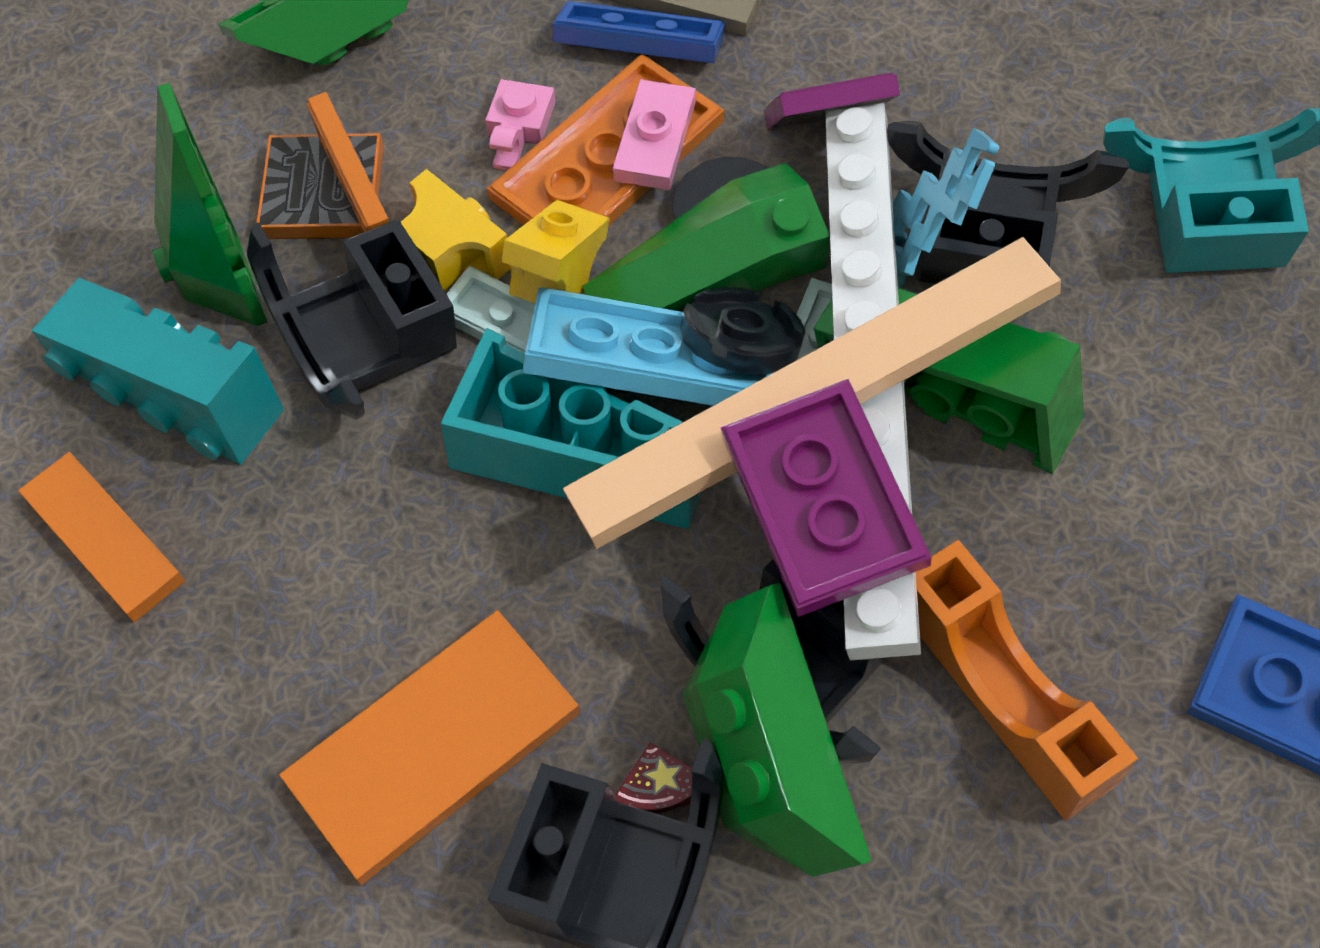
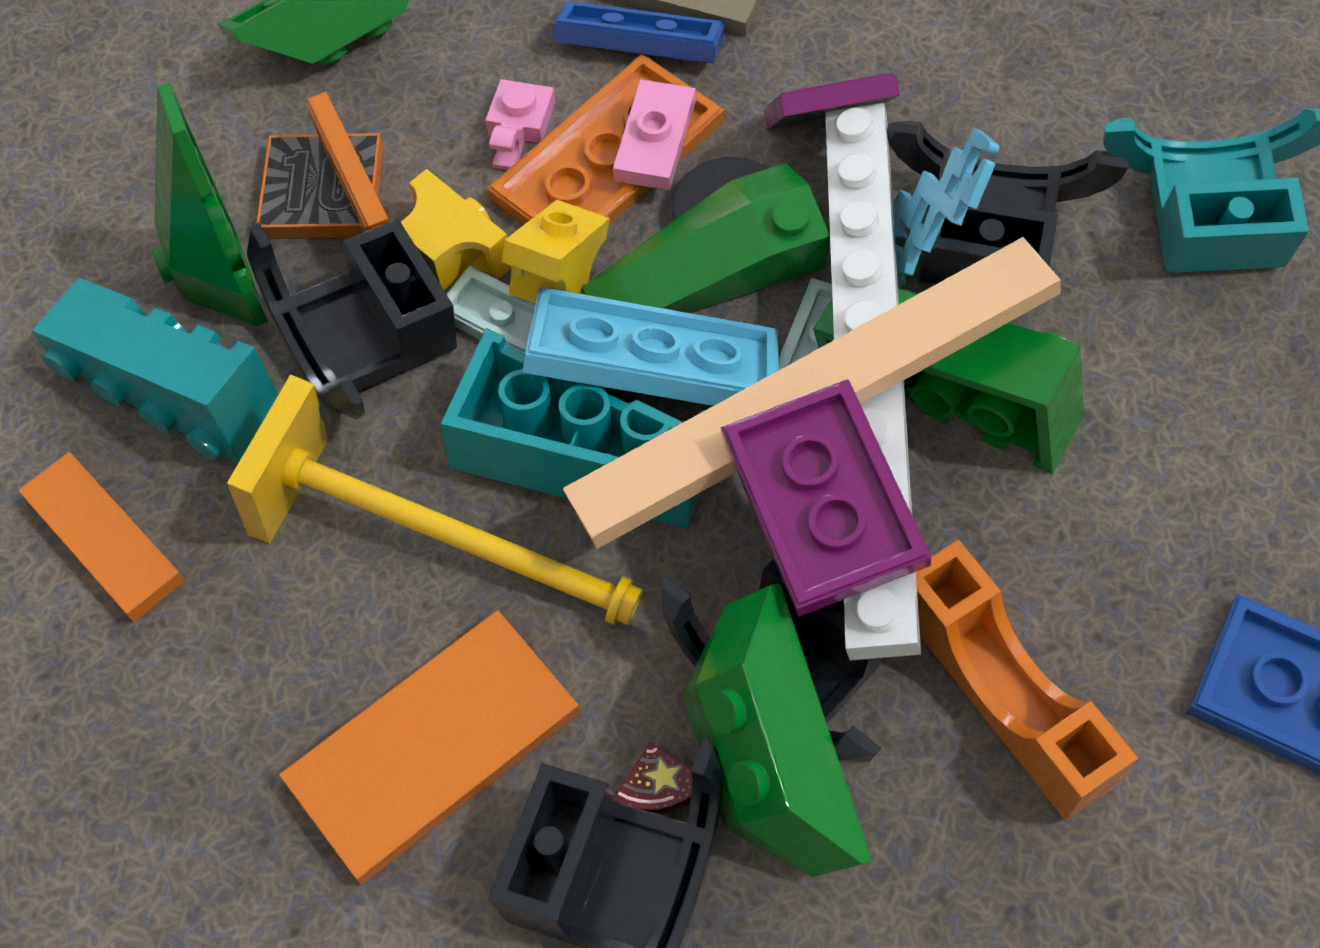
(285, 459): none -> yellow tile
(740, 332): black tile -> none

